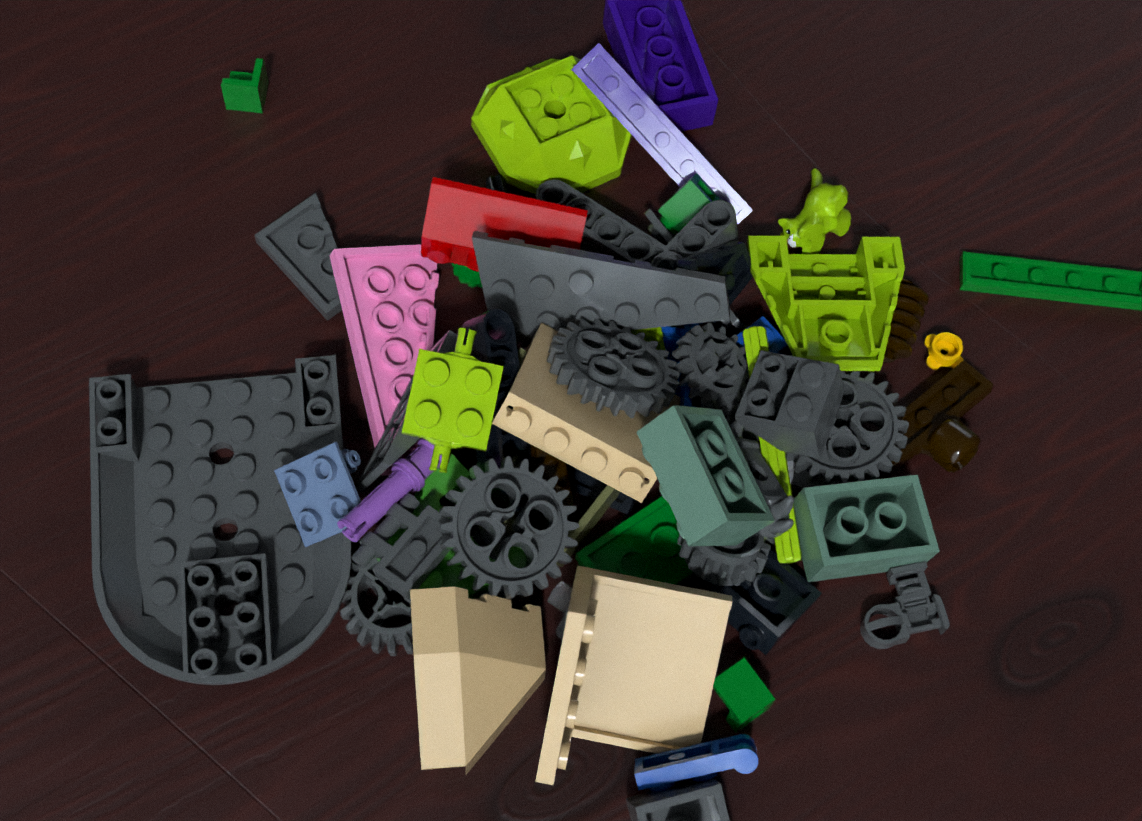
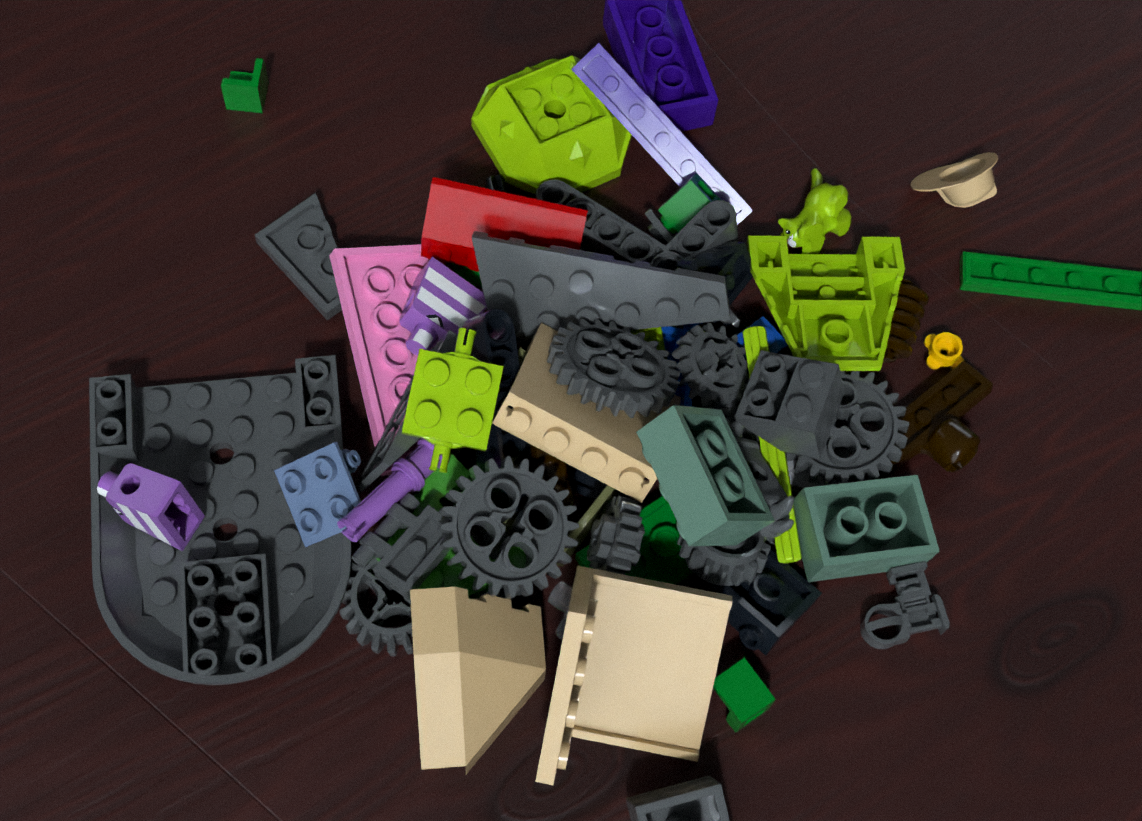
(152, 504): none -> medium lavender torso
(438, 304): none -> medium lavender torso
(616, 537): none -> dark grey gear
(696, 762): blue plate -> none
(962, 182): none -> tan piece

